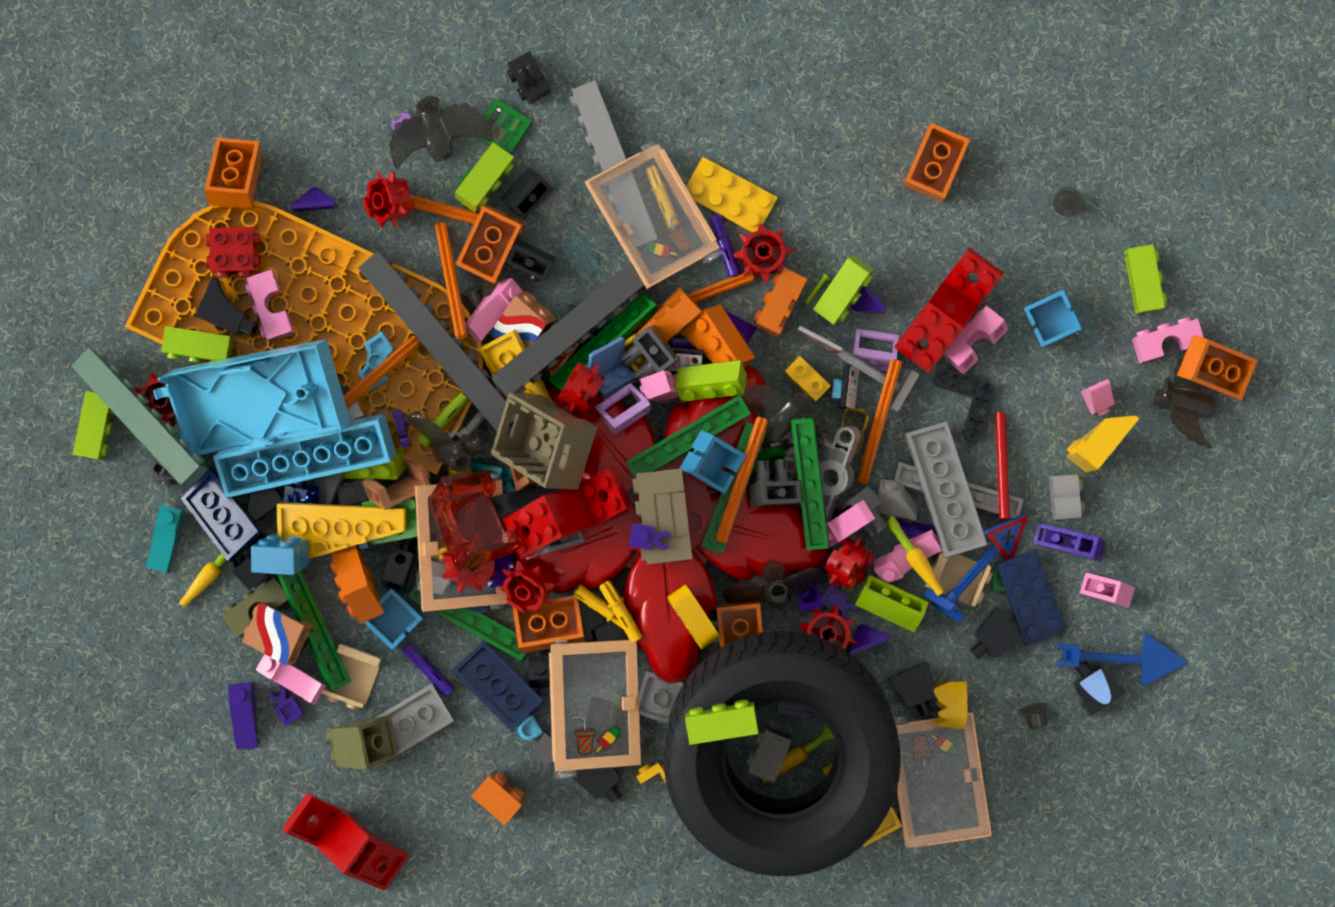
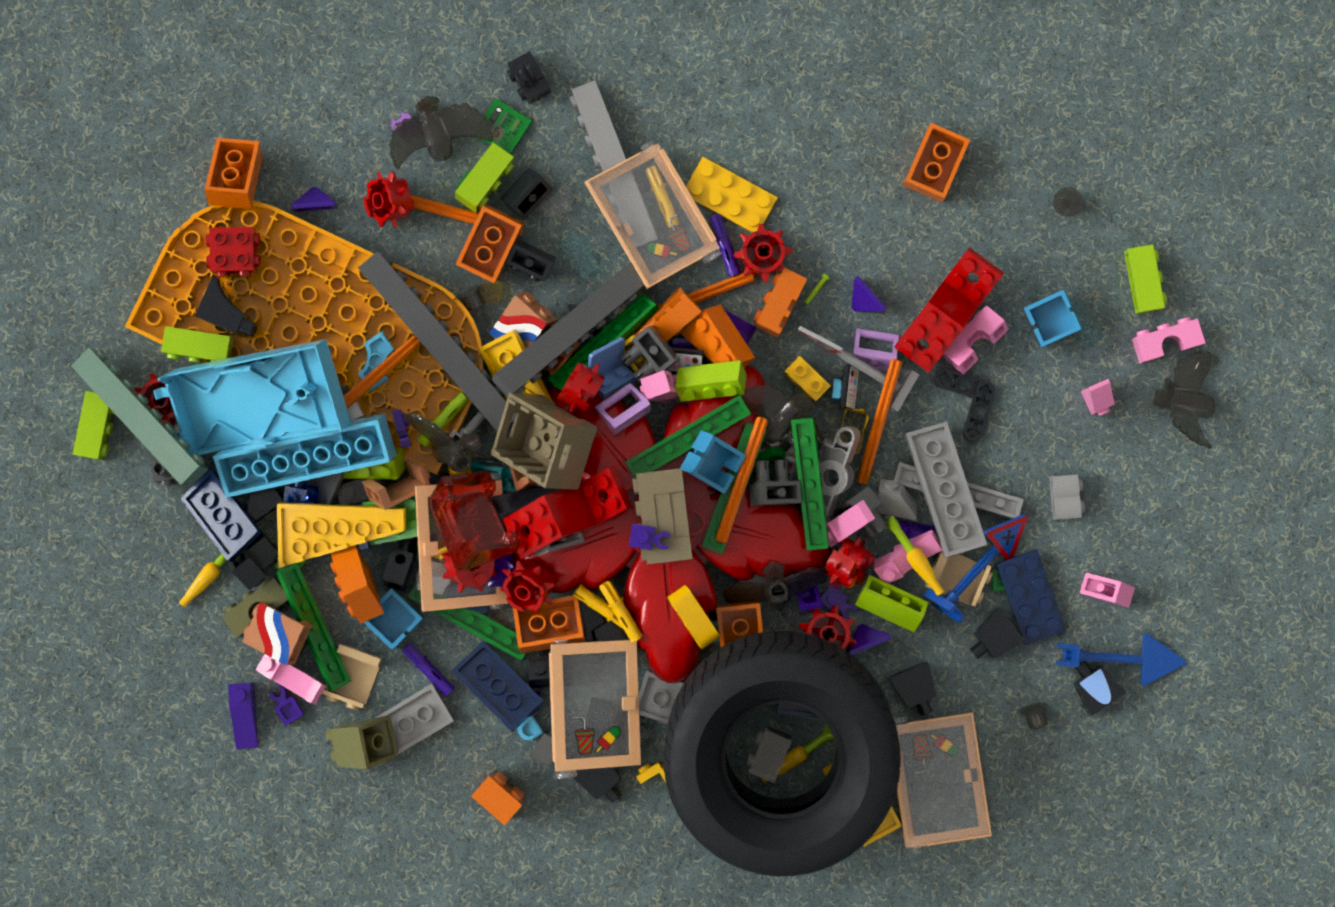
(164, 538): teal slope -> none
(263, 288): bright pink arch -> none
(280, 555): dark azure piece -> none
(345, 841): red bracket -> none
(451, 280): orange axle -> none
(491, 309): bright pink slope -> none
(721, 722): lime brick -> none
(844, 290): lime brick -> none
(953, 702): yellow piece -> none
(1002, 466): red piece -> none
(1070, 542): dark purple slope -> none
(1100, 442): yellow wedge -> none
(1217, 367): orange brick -> none

